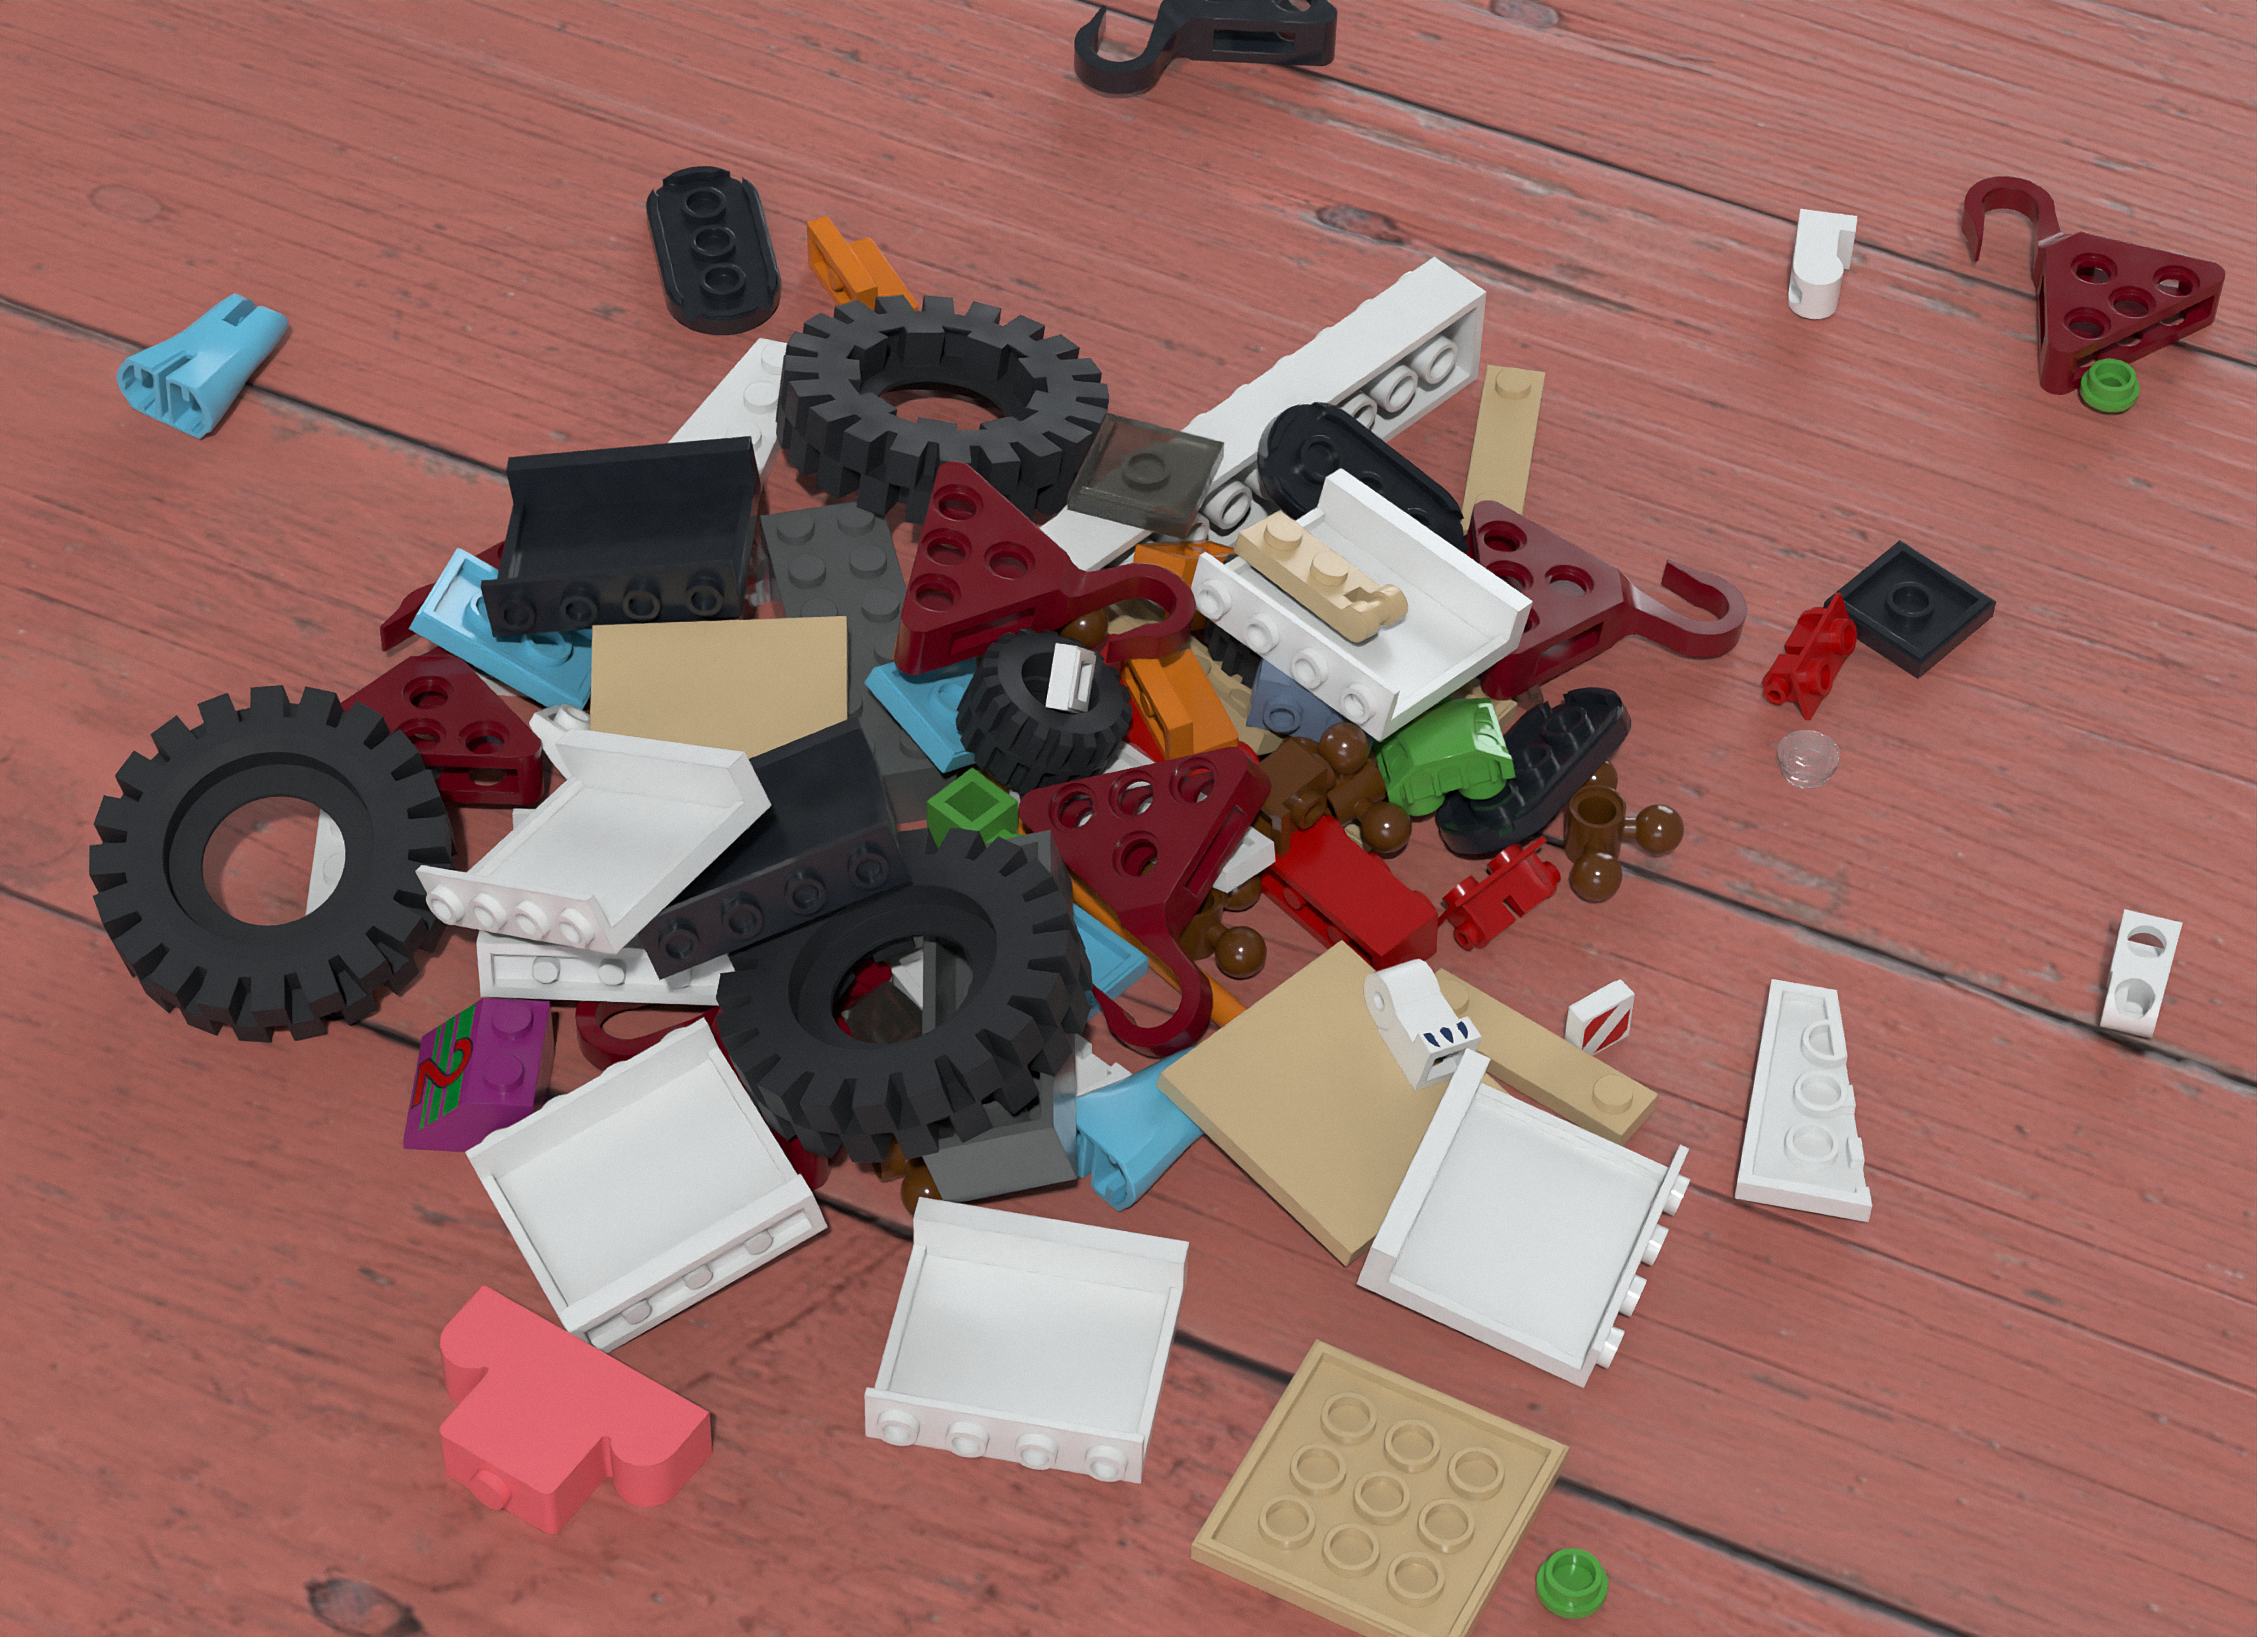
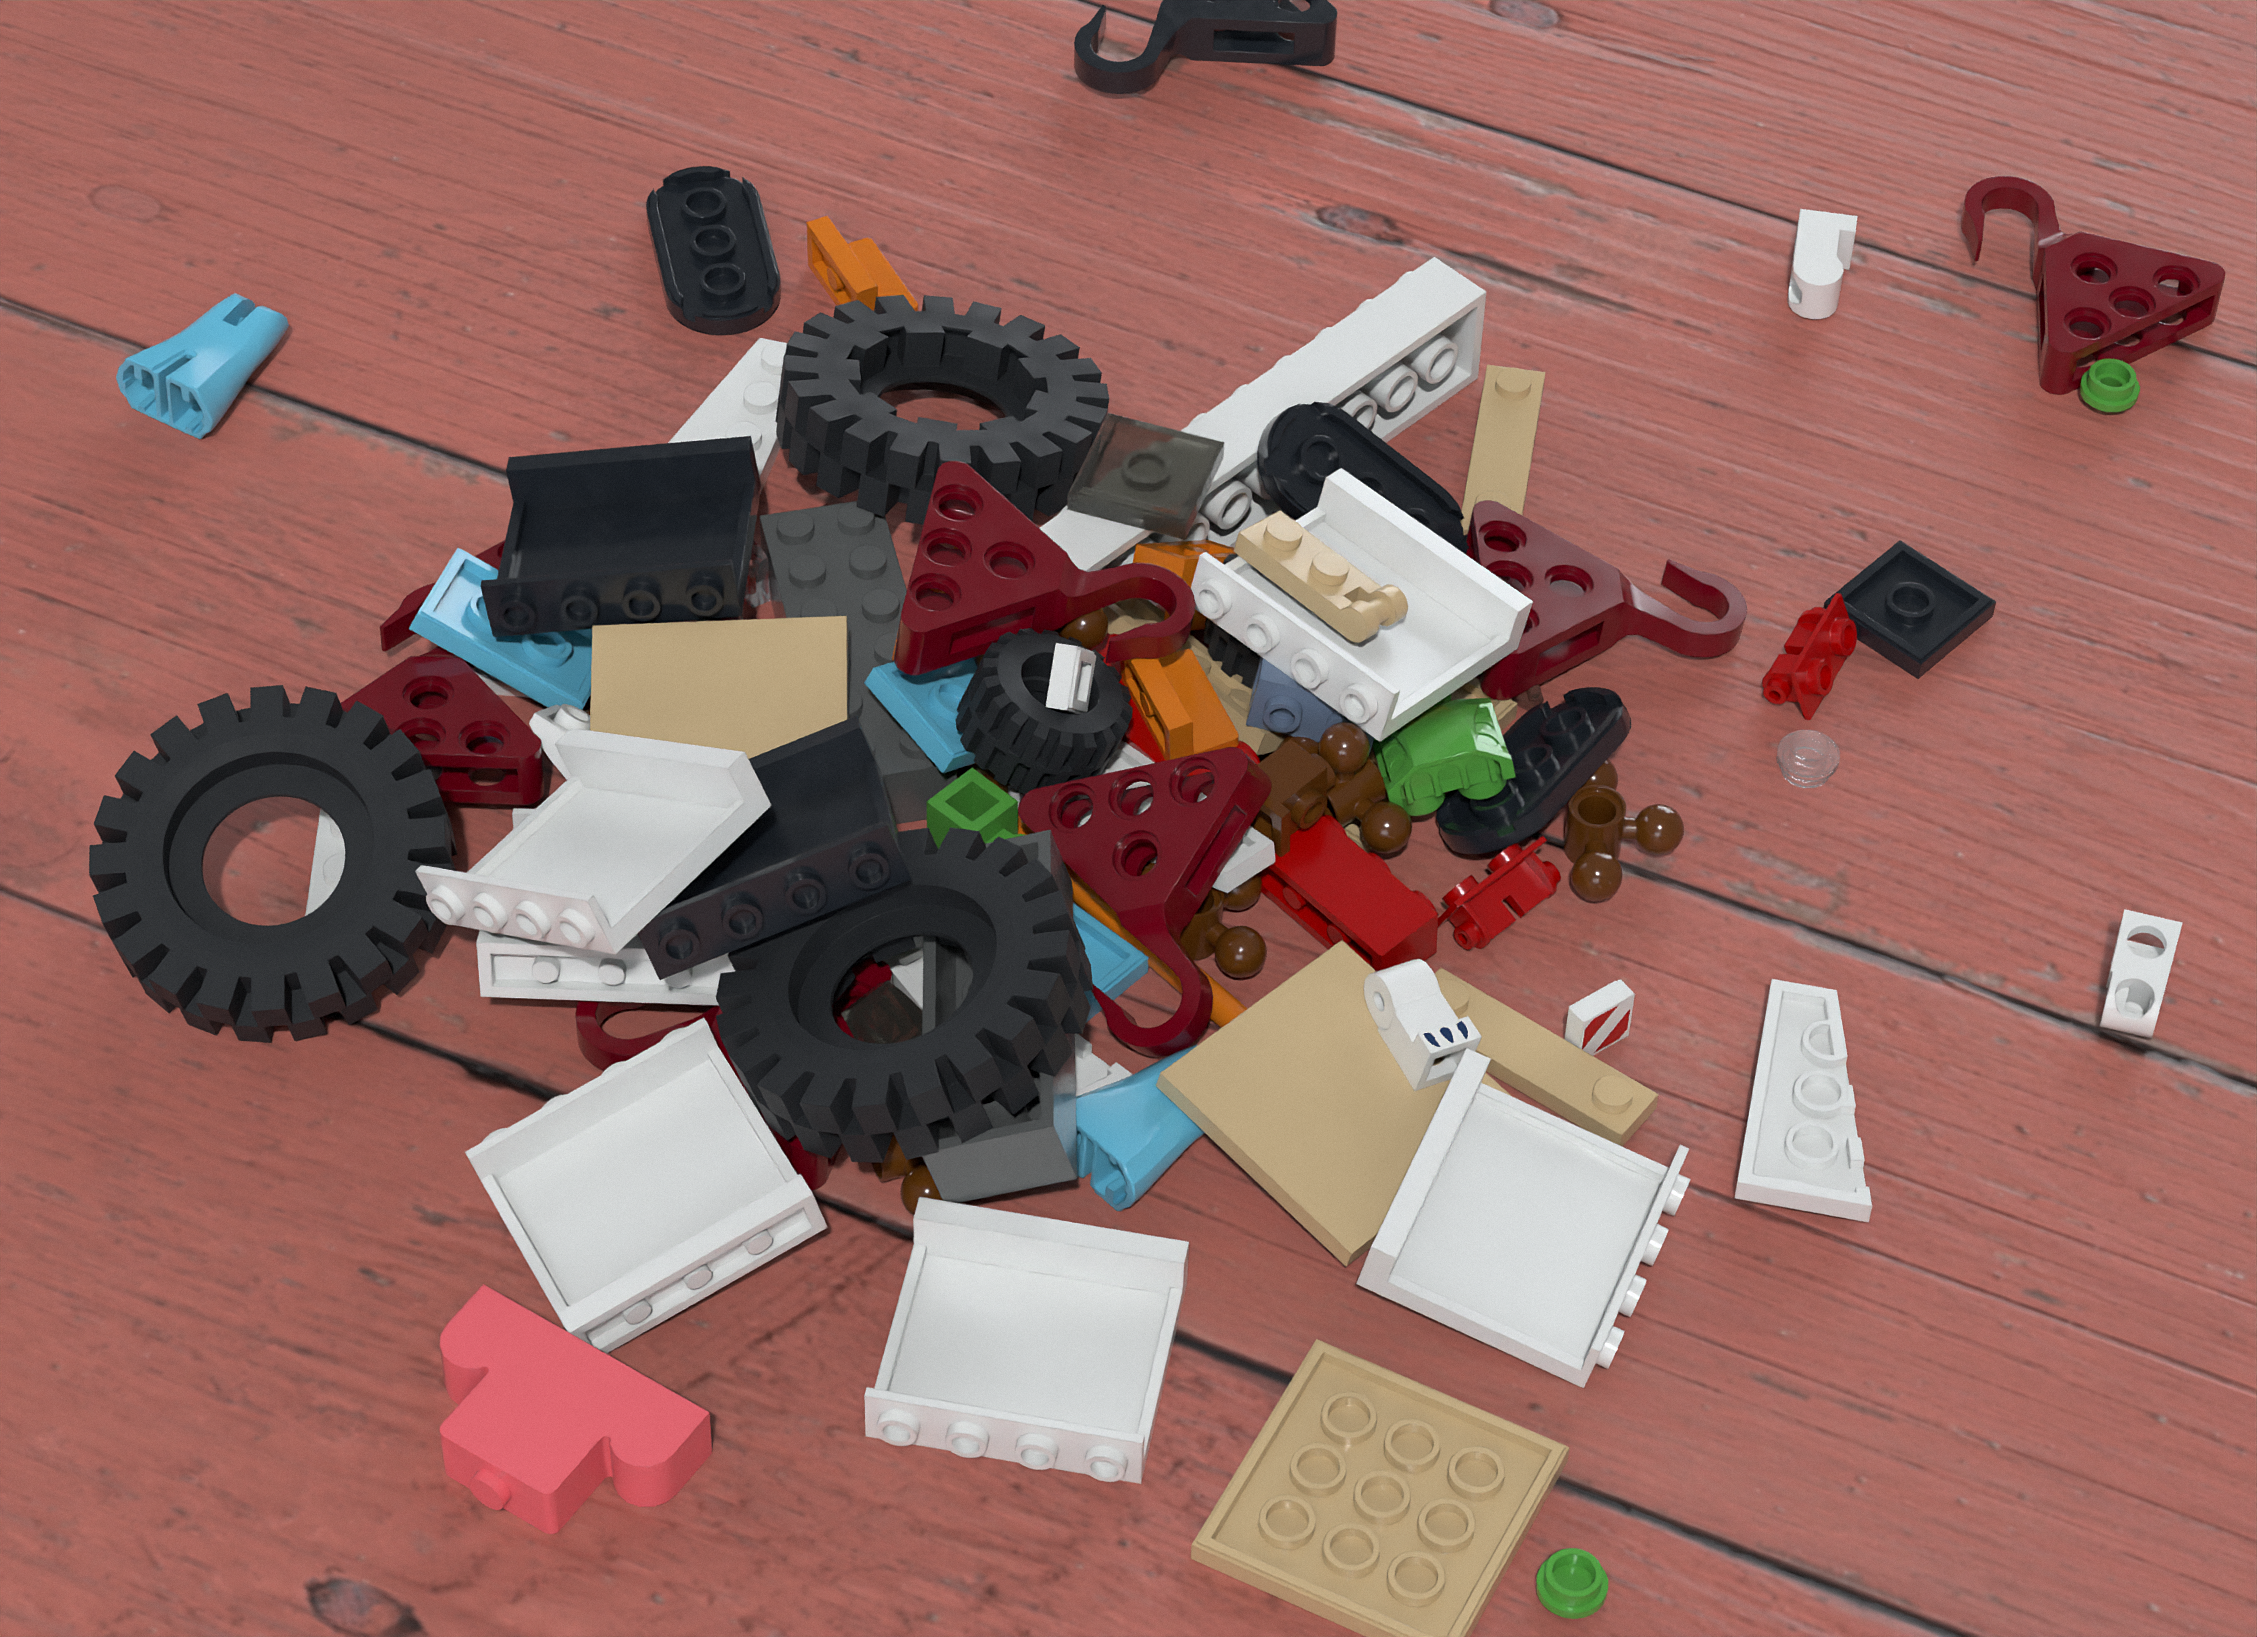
(480, 1074): magenta slope -> none

